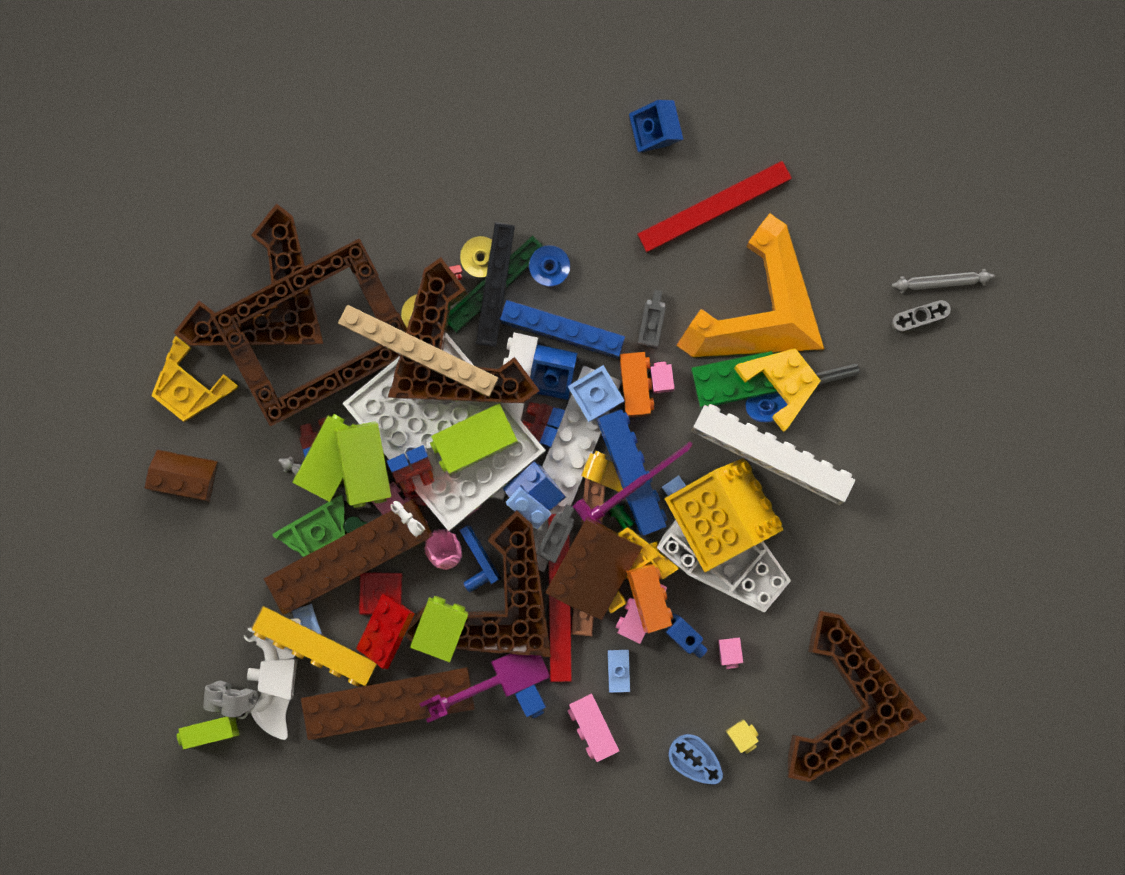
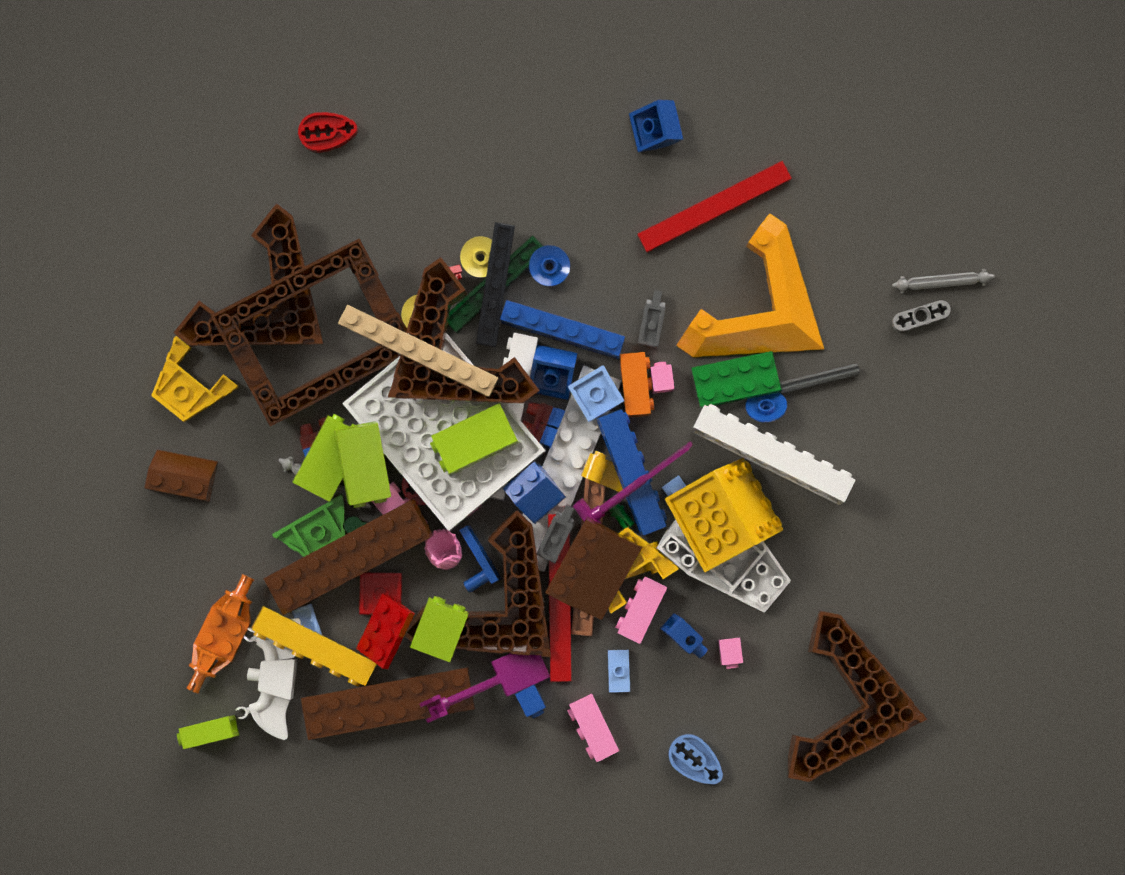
(221, 634): none -> orange plate
(230, 702): light grey piece -> none
(326, 143): none -> red piece
(414, 526): white piece -> none
(421, 468): clear red hips -> none
(528, 507): light blue plate -> none
(650, 598): orange brick -> none
(743, 736): light yellow brick -> none
(789, 376): yellow wing -> none

